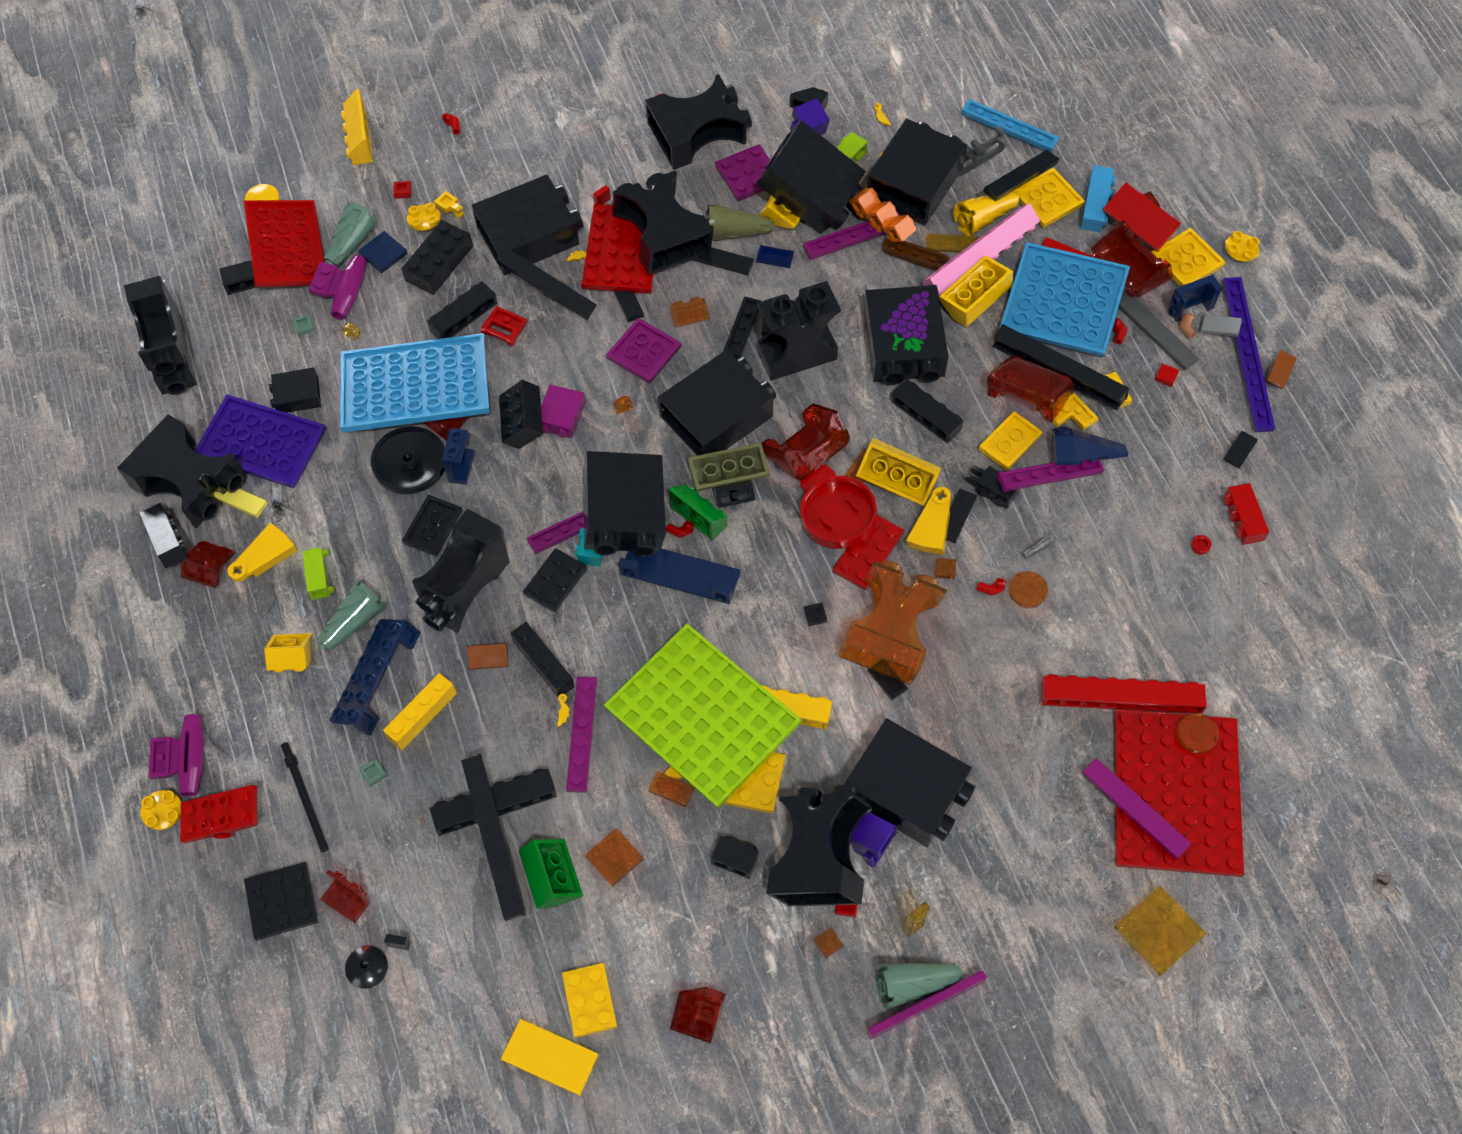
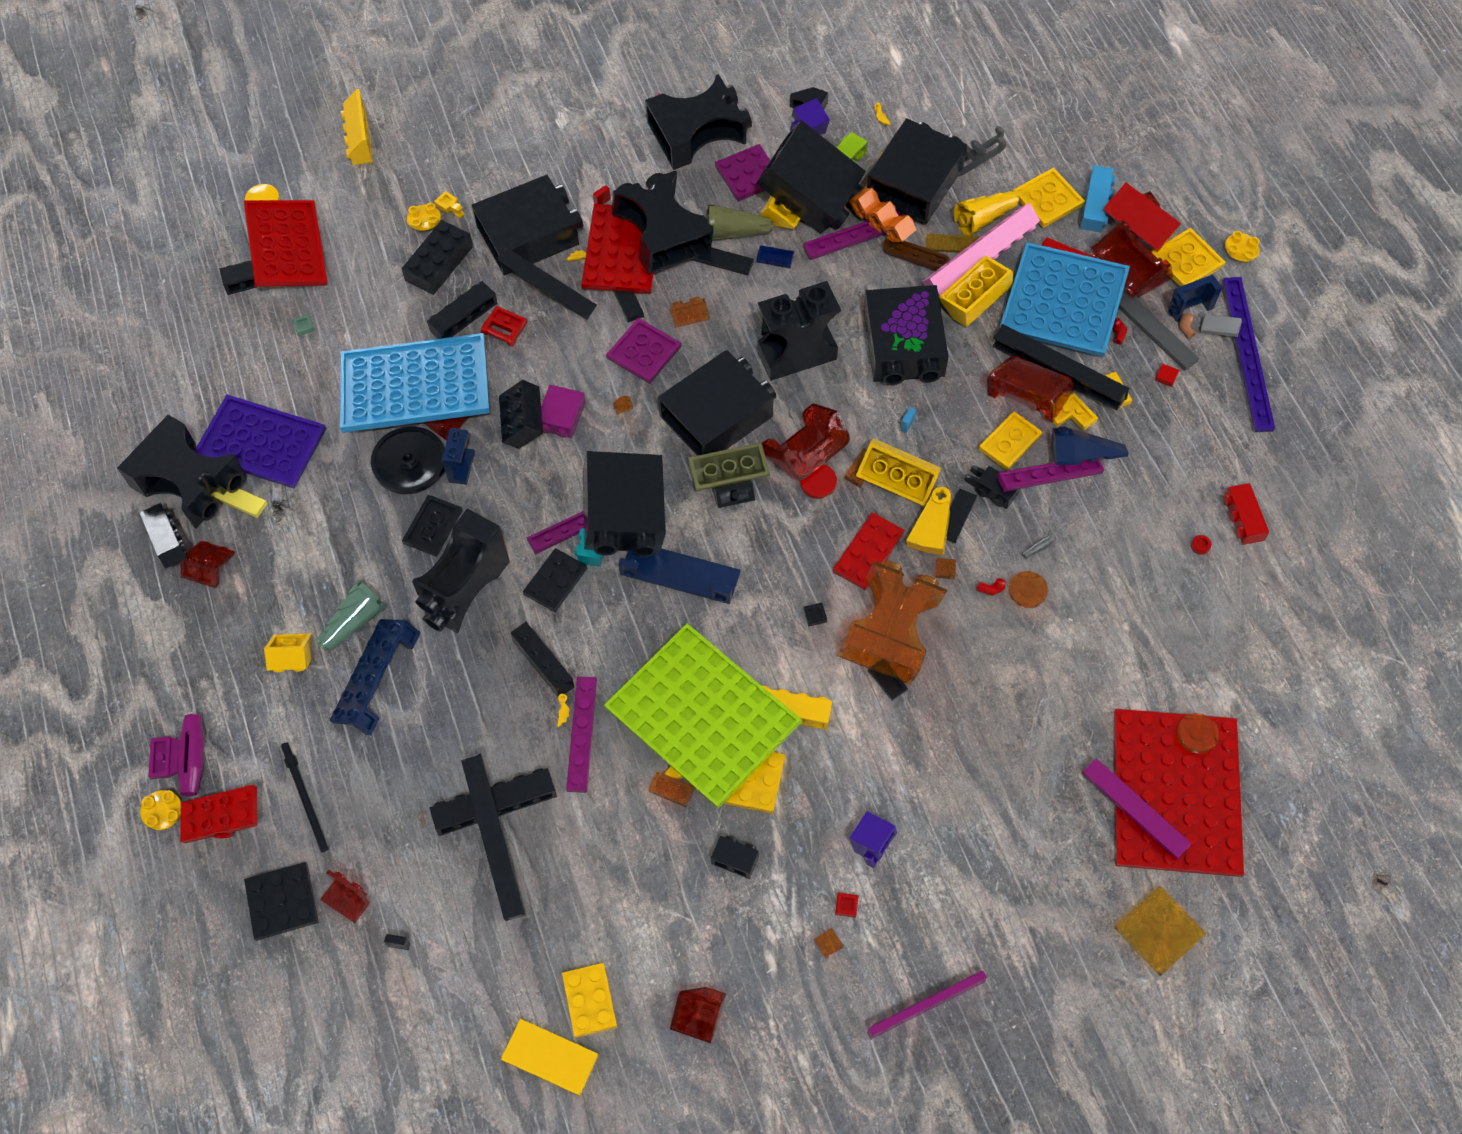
(160, 335): black brick -> none
(262, 554): yellow piece -> none
(295, 390): black brick -> none
(316, 573): lime brick -> none
(344, 285): magenta plate -> none
(351, 330): clear yellow tile -> none
(352, 229): sand green cone -> none
(368, 976): black dish -> none
(373, 772): sand green tile -> none
(382, 252): dark blue tile -> none
(402, 189): red tile -> none
(420, 711): yellow brick -> none
(452, 121): red arm -> none
(487, 656): dark orange slope -> none
(550, 872): green slope -> none
(614, 857): clear orange tile -> none
(682, 531): red arm -> none
(698, 510): green slope -> none
(742, 326): black tile -> none
(818, 859): black brick -> none
(838, 512): red brick -> none
(908, 420): none -> dark azure tile
(911, 783): black brick -> none
(913, 980): sand green cone -> none
(916, 919): clear yellow tile -> none
(927, 411): black brick -> none
(1010, 125): dark azure plate -> none
(1021, 175): black tile -> none
(1123, 694): red brick -> none
(1240, 449): black tile -> none
(1281, 369): dark orange slope -> none

